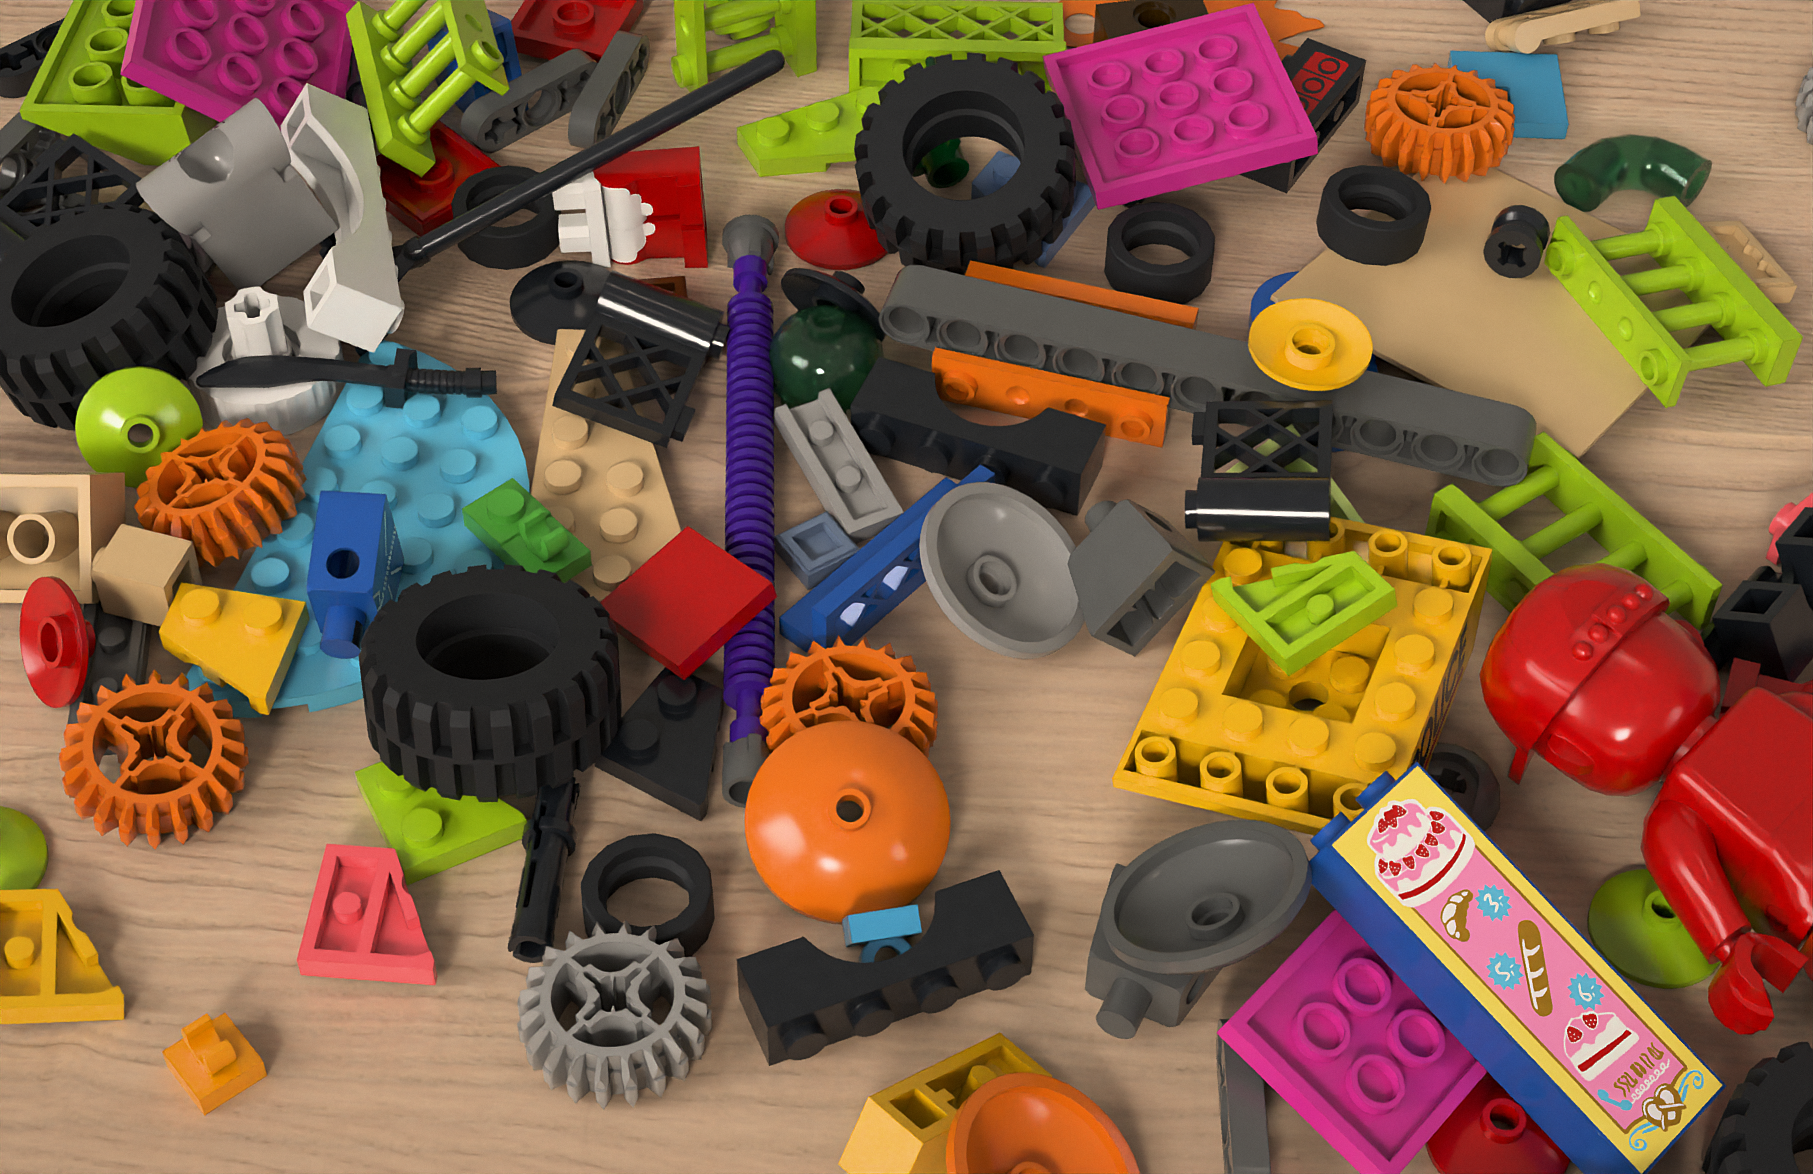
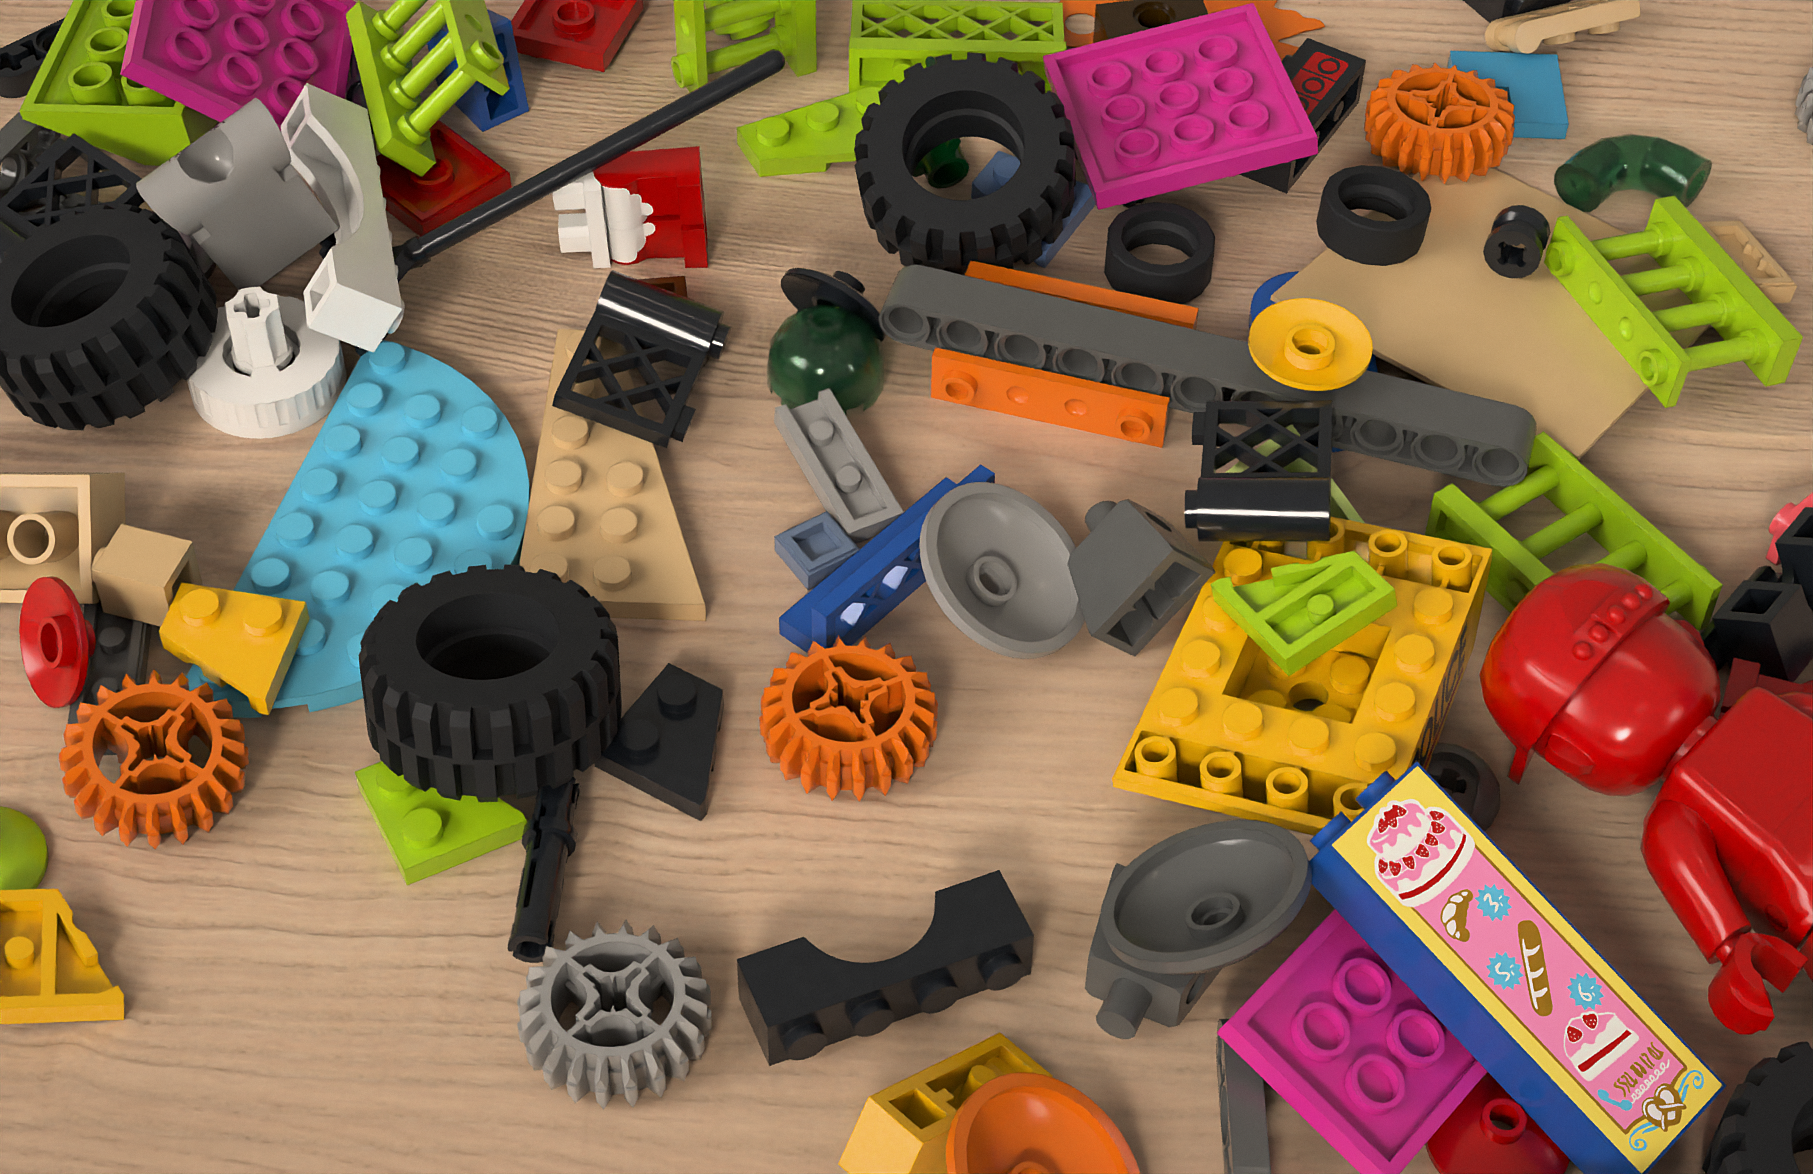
(128, 399): lime dish -> none
(213, 1061): light orange tile -> none
(223, 489): orange gear -> none
(352, 567): blue torso -> none
(364, 921): coral wing -> none
(396, 378): black sword -> none
(501, 120): dark grey beam -> none
(513, 245): black tyre -> none
(525, 532): bright green plate -> none
(557, 298): black dish -> none
(609, 89): dark grey beam -> none
(645, 858): black tyre -> none
(687, 602): red tile -> none
(749, 490): dark purple hose -> none
(832, 231): red dish -> none
(835, 865): orange dish -> none
(881, 930): dark azure tile -> none
(1045, 458): black arch -> none
(1639, 941): lime dish -> none

